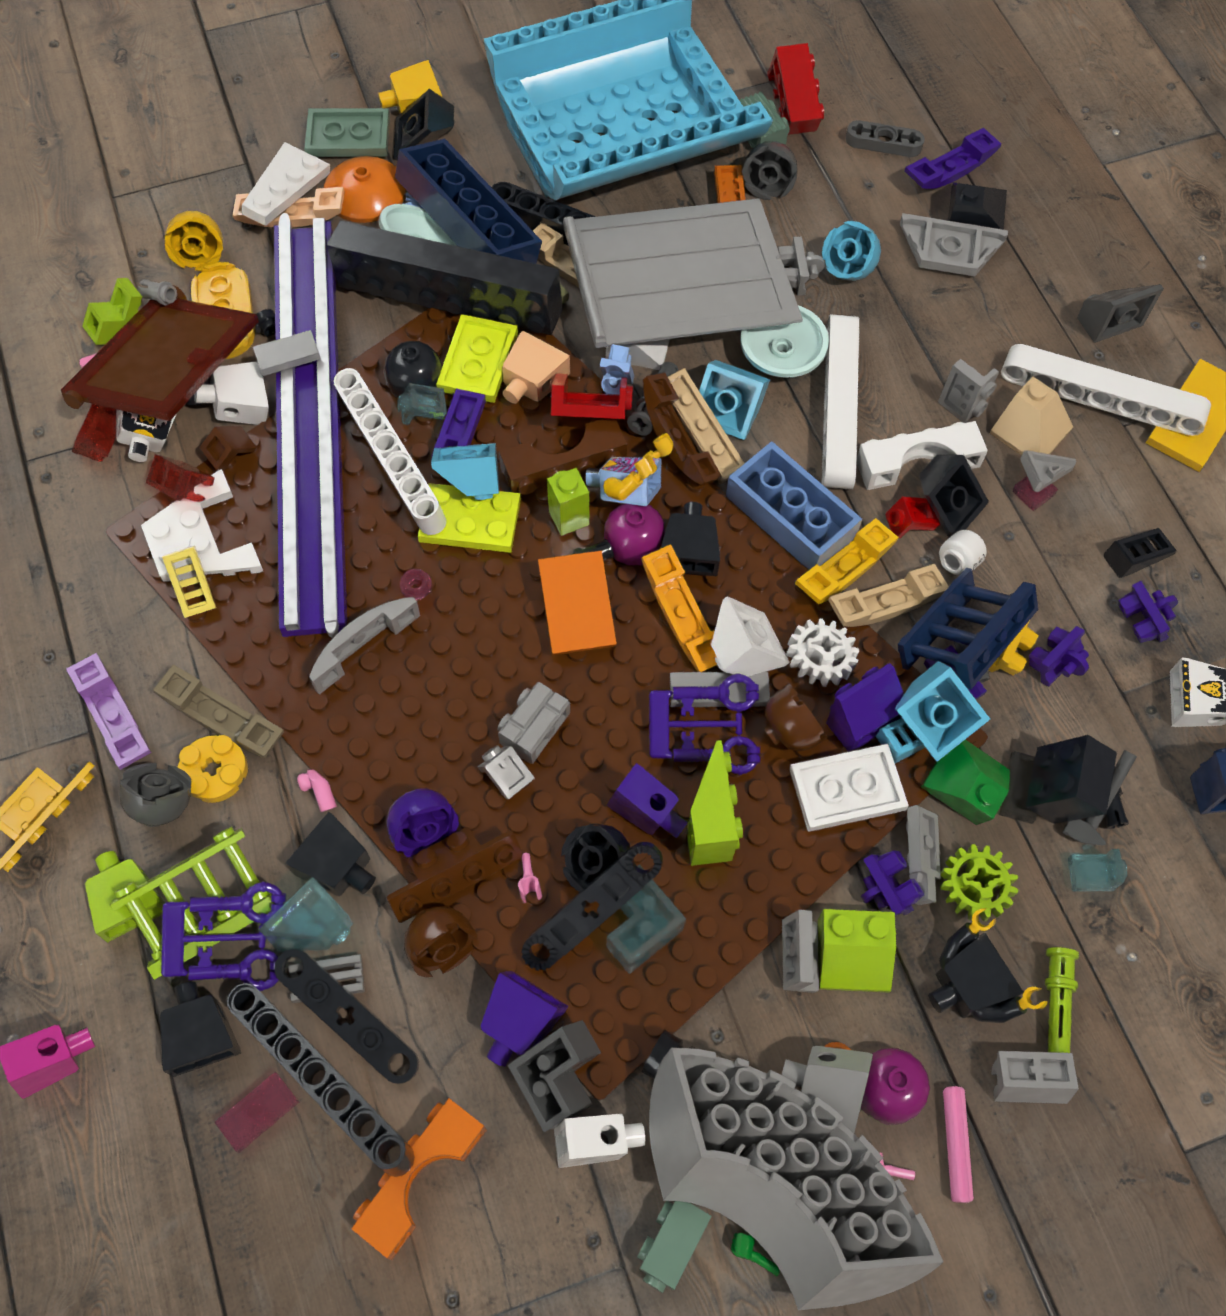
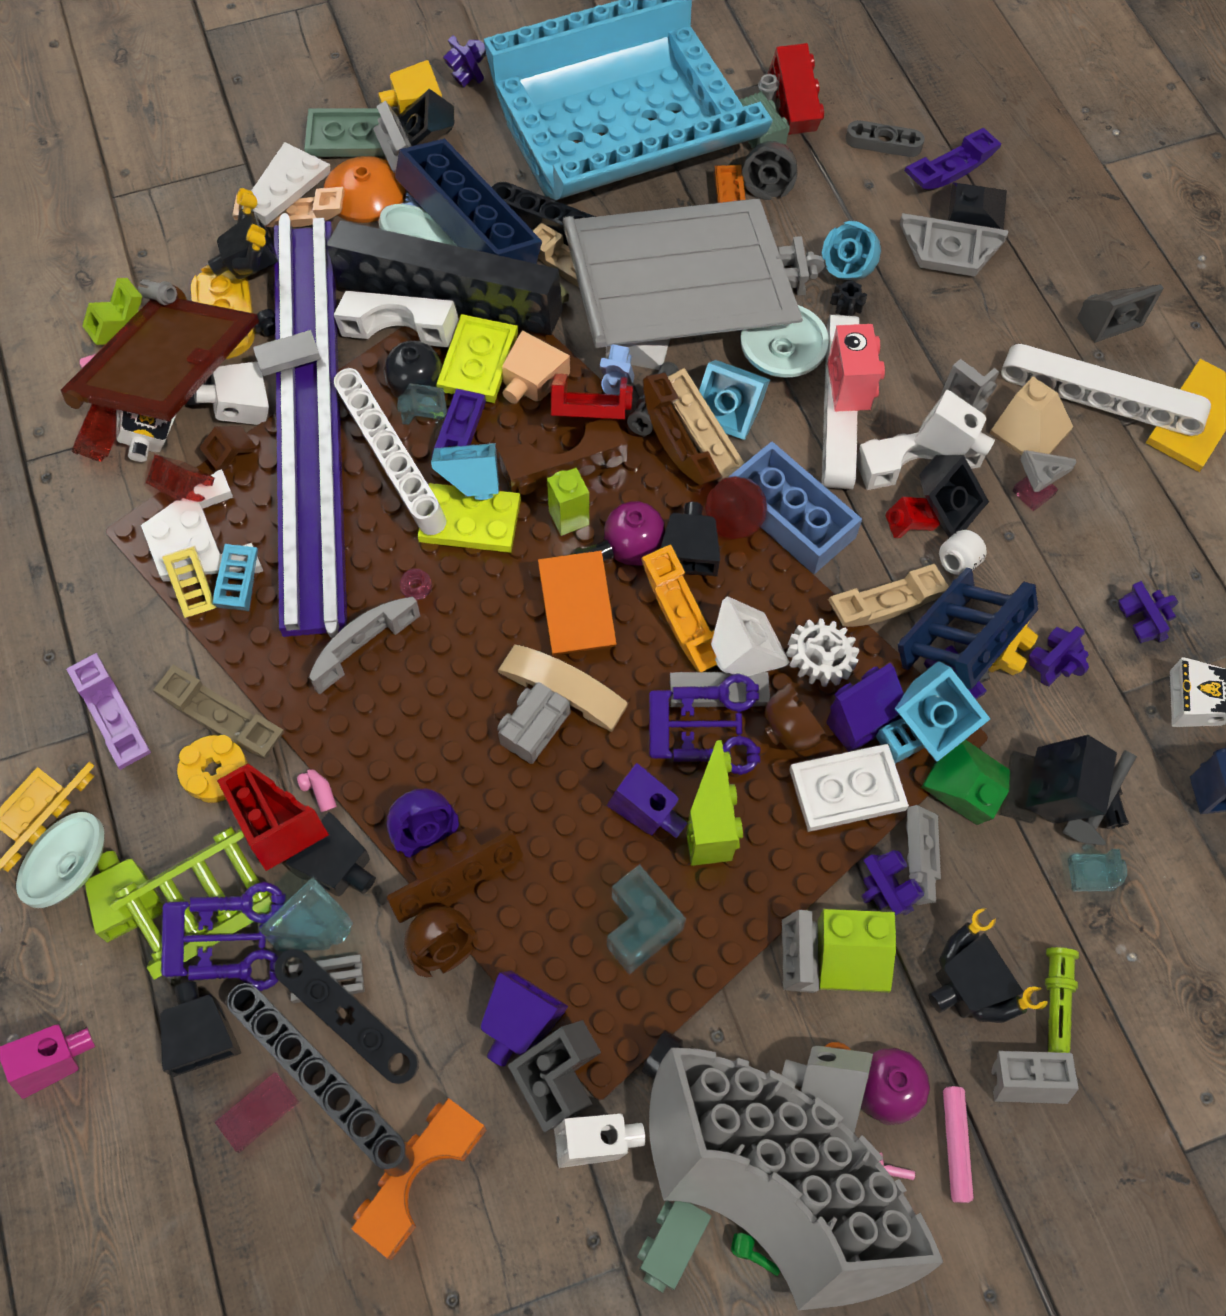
(61, 860): none -> light aqua dish
(154, 794): dark grey cylinder -> none
(193, 240): yellow cylinder -> none
(243, 601): none -> medium azure slope
(246, 245): none -> black torso
(269, 817): none -> red wedge
(366, 313): none -> white arch
(390, 134): none -> light grey bracket
(464, 60): none -> dark purple hips
(505, 770): light grey bracket -> none
(529, 882): bright pink hand -> none
(582, 691): none -> tan slope
(590, 852): black cylinder -> none
(609, 889): black piece -> none
(631, 479): torso -> none
(737, 507): none -> clear red tile
(769, 87): none -> light grey pin
(848, 298): none -> black gear
(849, 563): yellow slope -> none
(855, 367): none -> coral brick
(954, 428): none -> white torso
(987, 870): lime gear -> none
(1137, 552): black slope -> none

